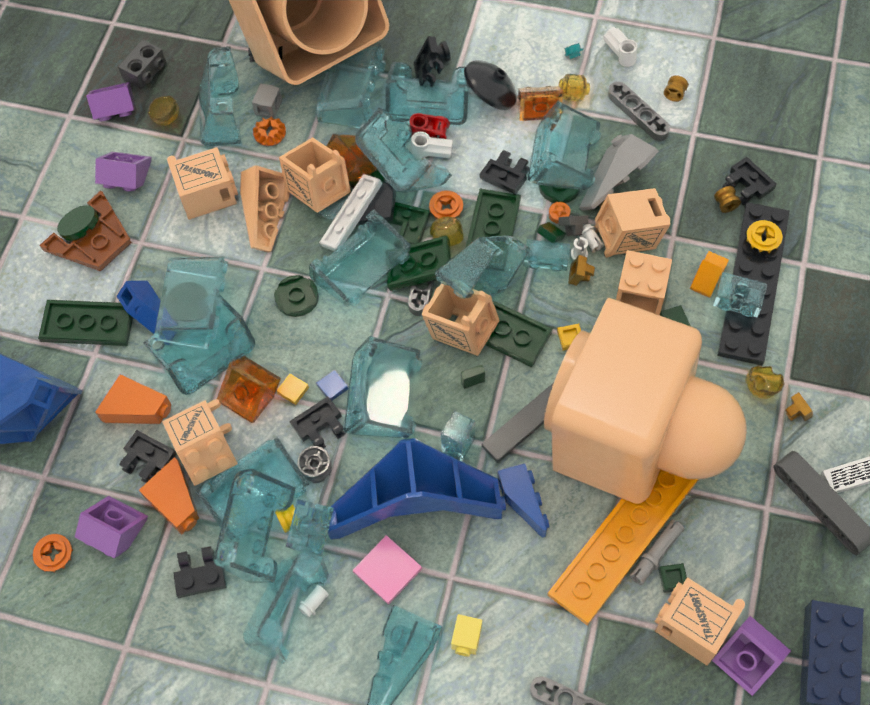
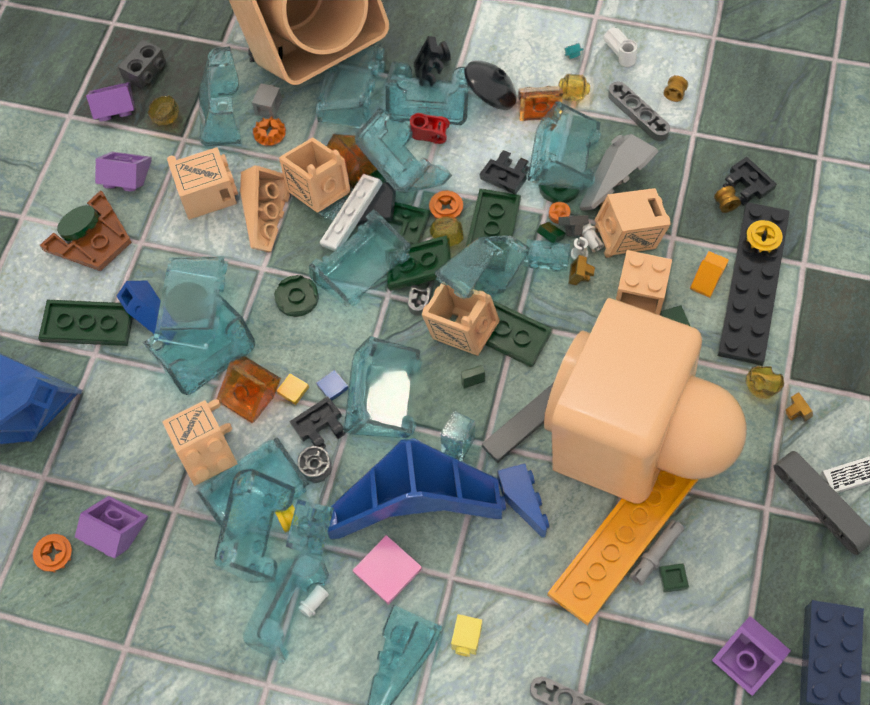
(133, 404): orange slope -> none
(148, 451): black plate -> none
(172, 497): orange slope -> none
(198, 580): black plate -> none
(425, 146): white piece -> none
(567, 335): yellow tile -> none
(697, 620): light nougat container -> none
(751, 291): clear light blue brick -> none

